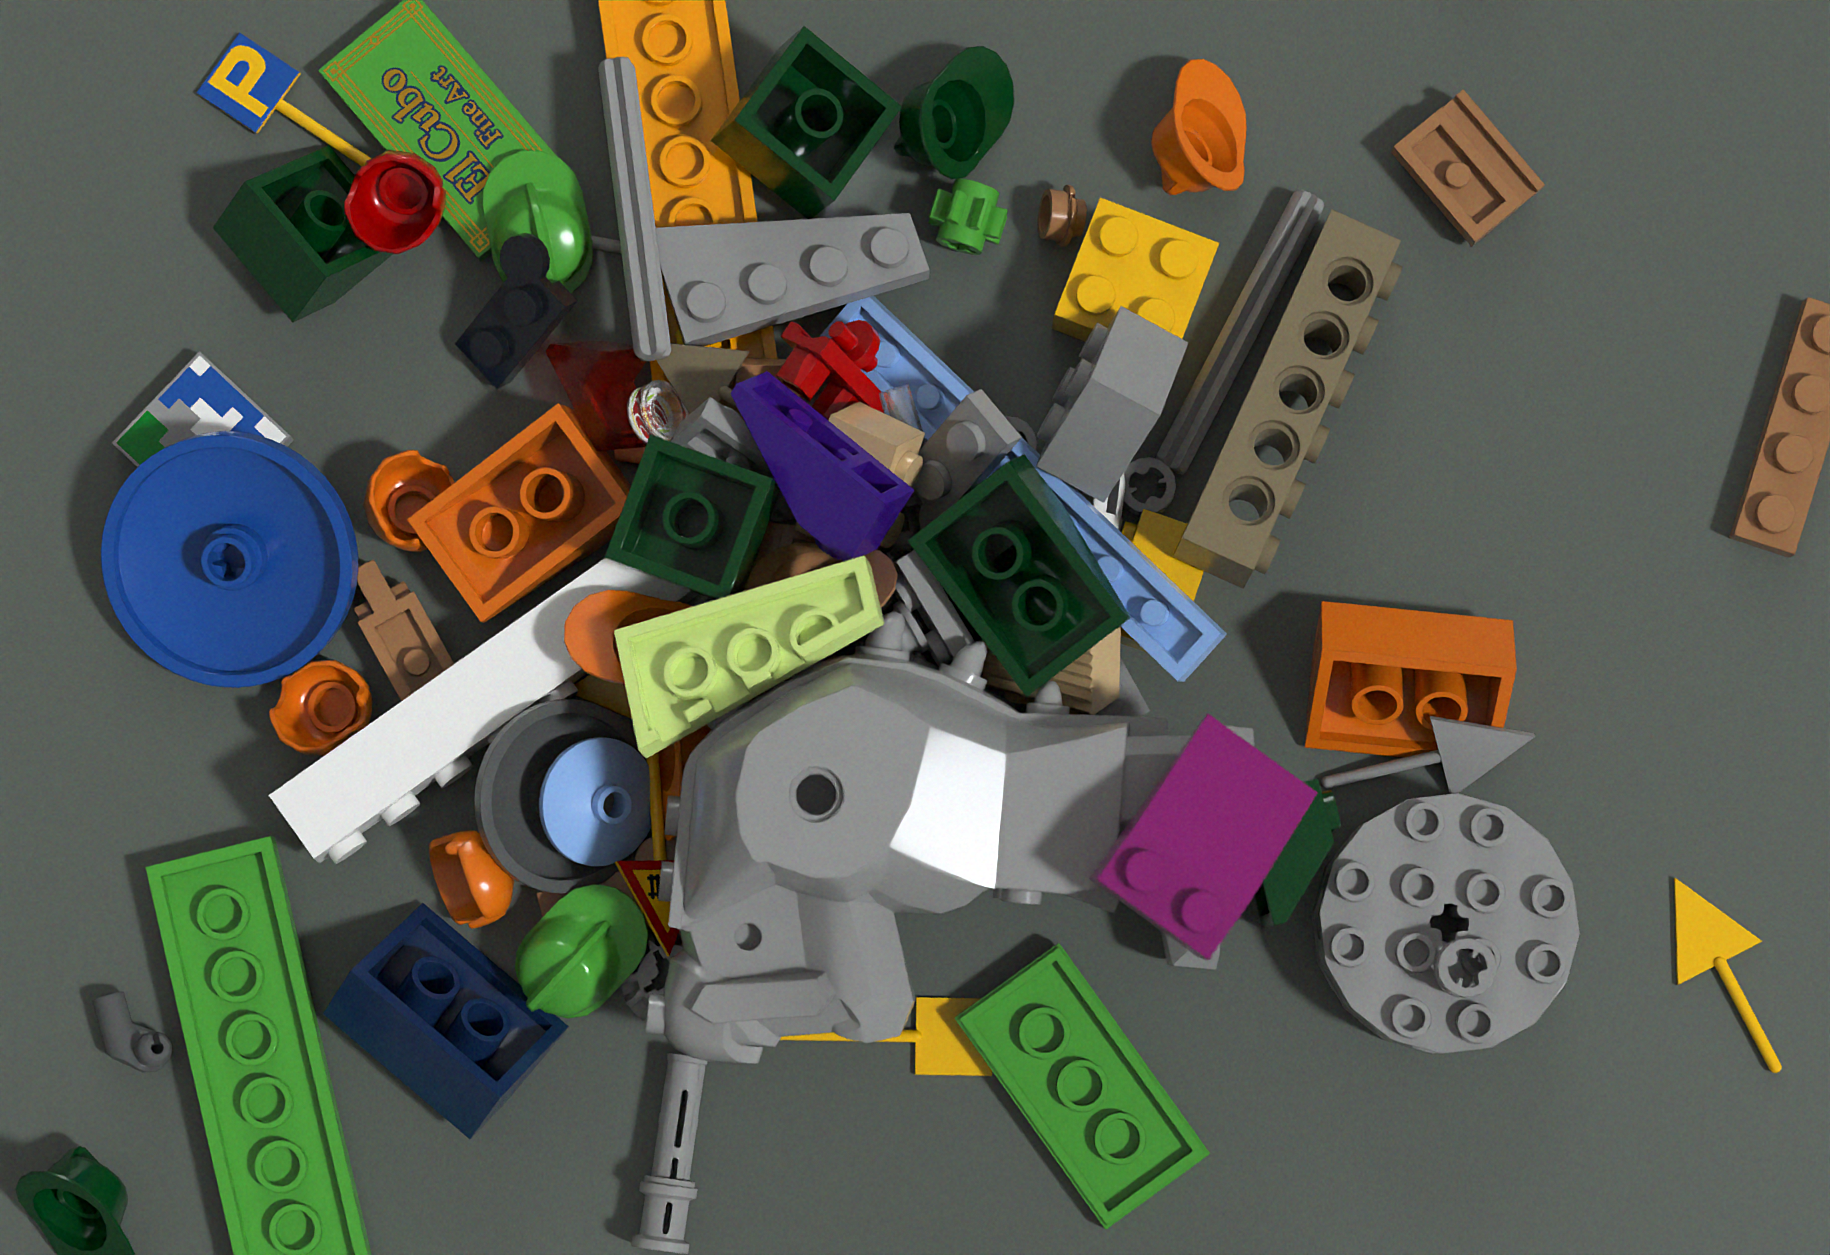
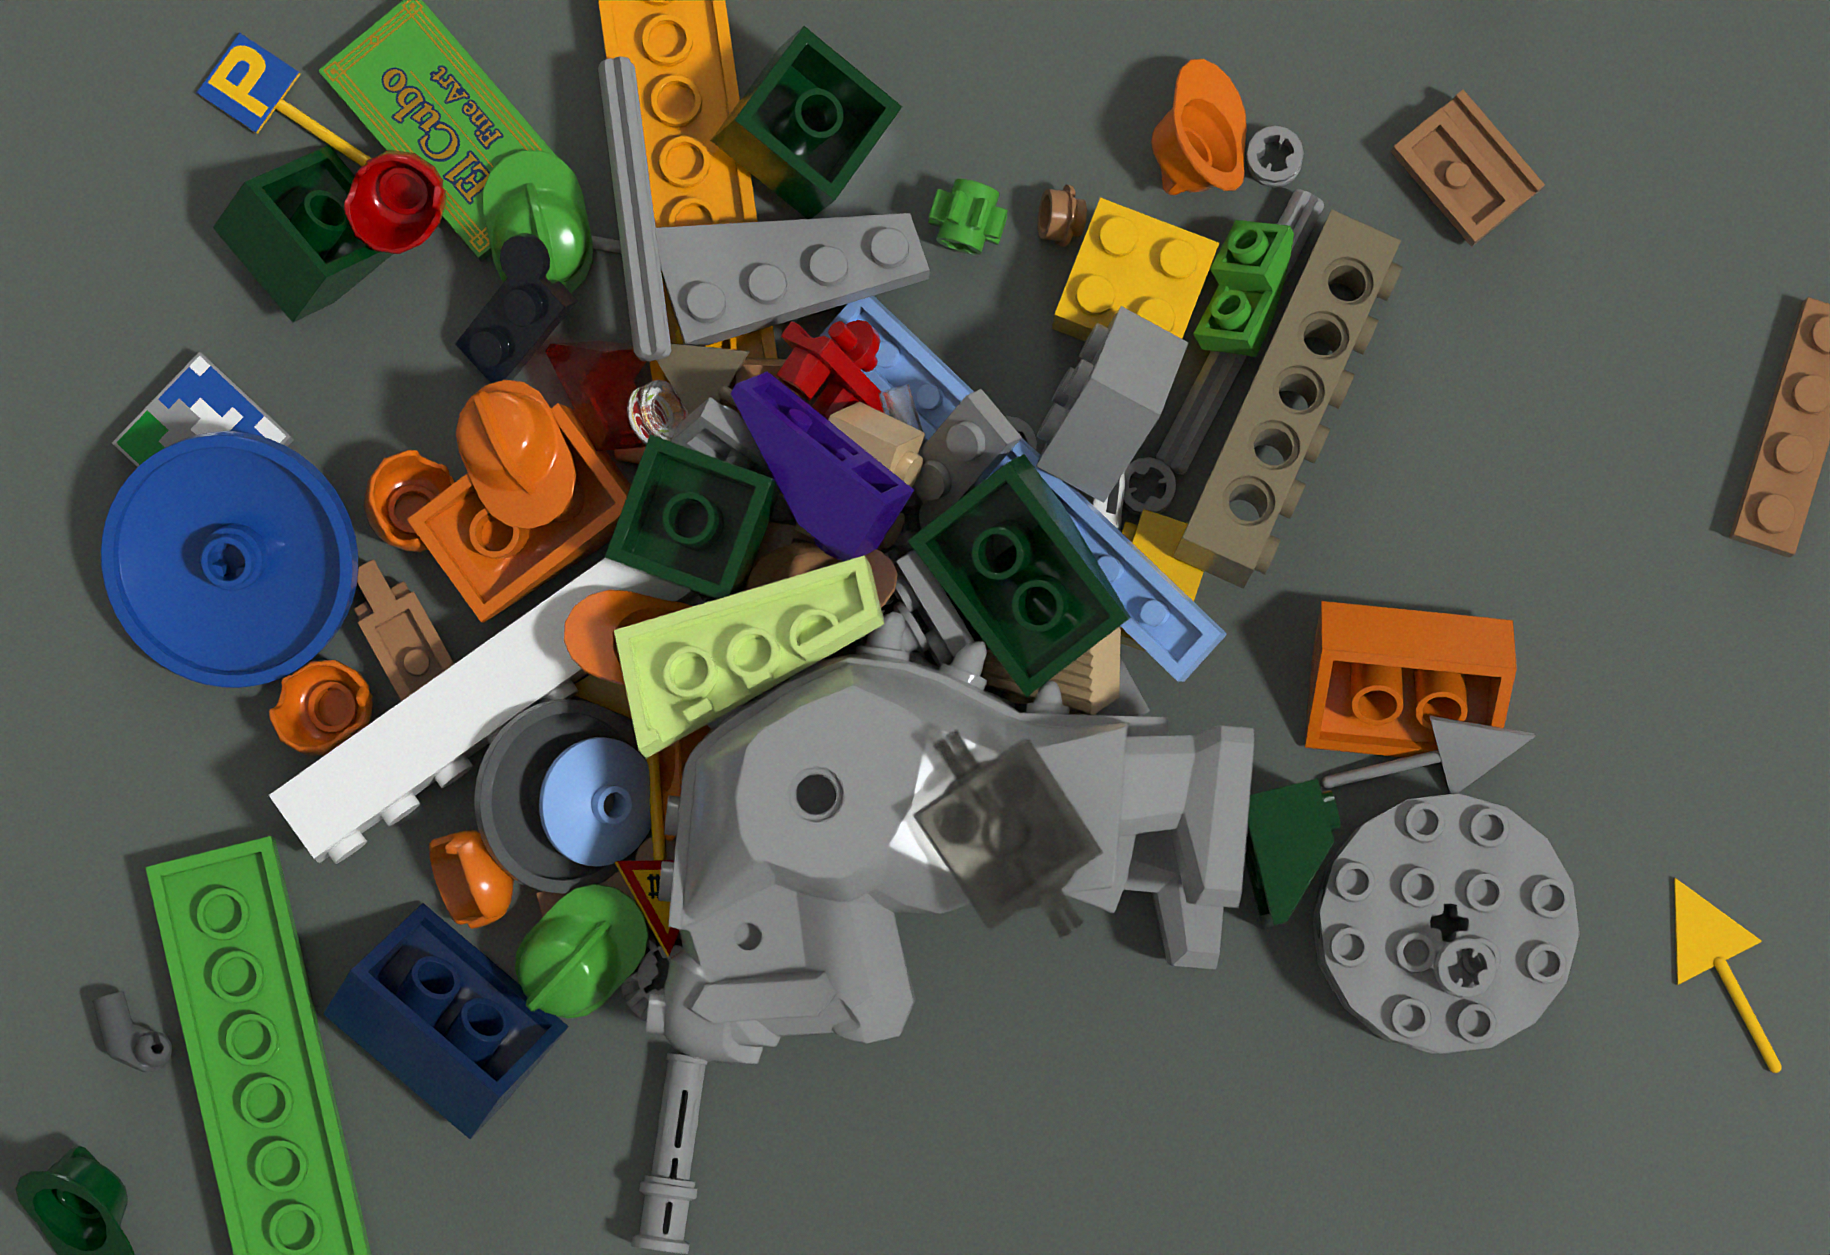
(516, 454): none -> orange piece
(939, 1039): yellow piece -> none
(957, 113): dark green piece -> none
(1008, 833): none -> clear smoke plate
(1082, 1085): bright green tile -> none
(1205, 838): magenta slope -> none
(1250, 283): none -> bright green slope
(1257, 150): none -> light grey bush

